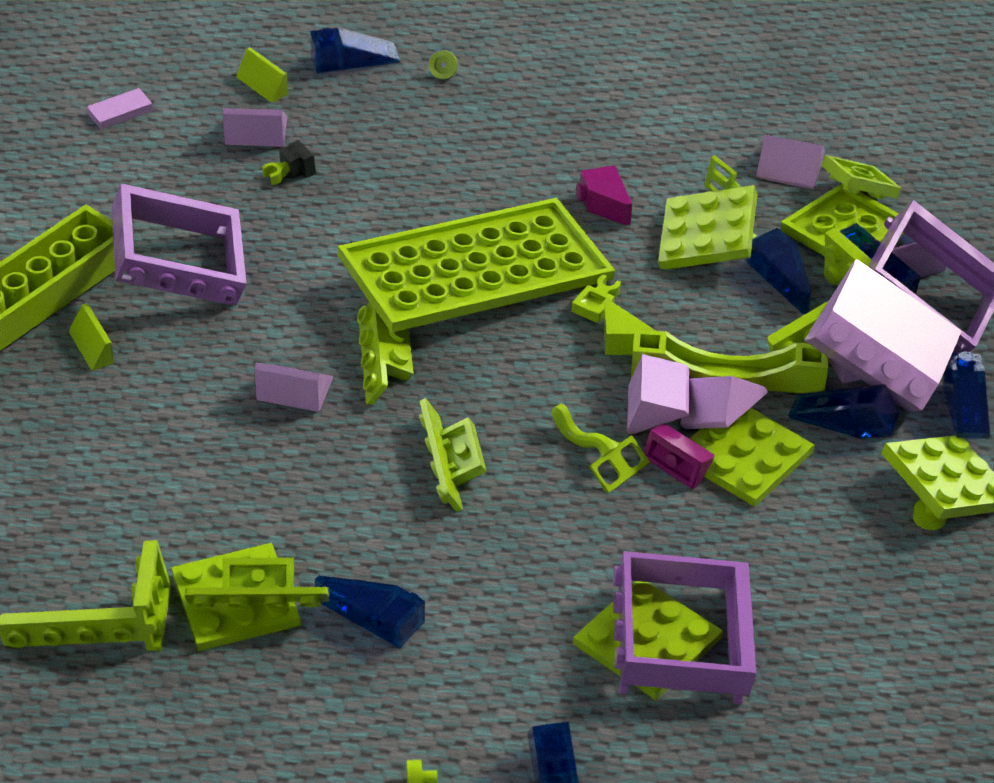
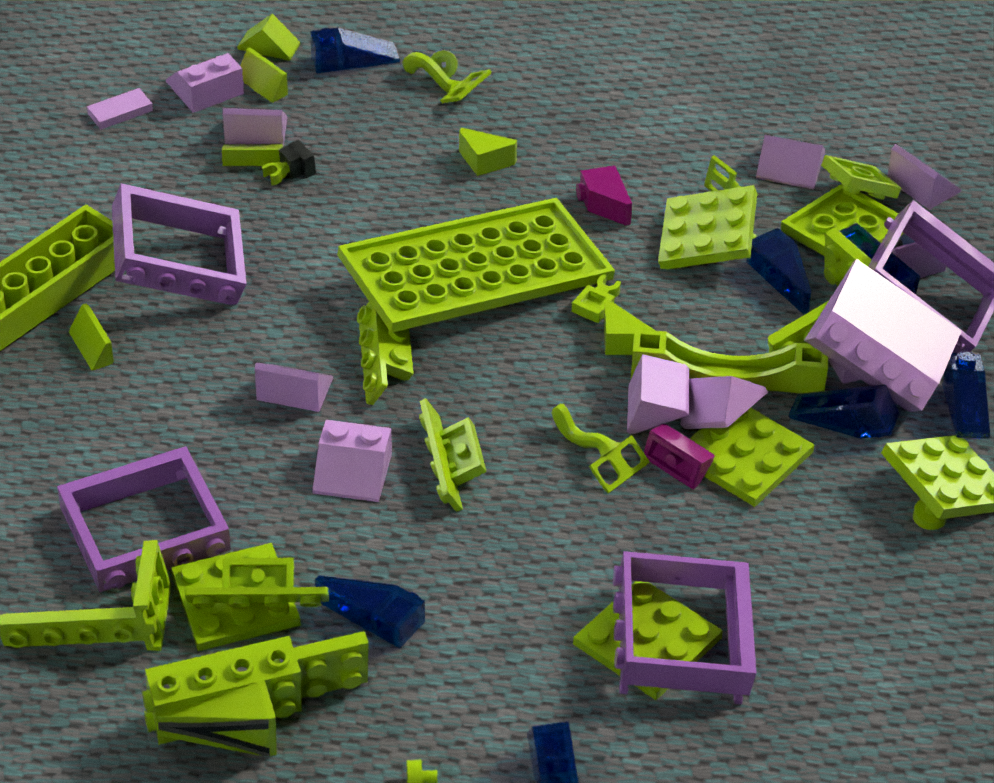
(131, 480): none -> medium lavender window
(208, 82): none -> lavender slope
(239, 707): none -> lime wedge
(250, 154): none -> lime slope
(270, 39): none -> lime slope
(352, 460): none -> lavender slope
(455, 89): none -> lime piece
(486, 151): none -> lime slope
(919, 179): none -> lavender slope

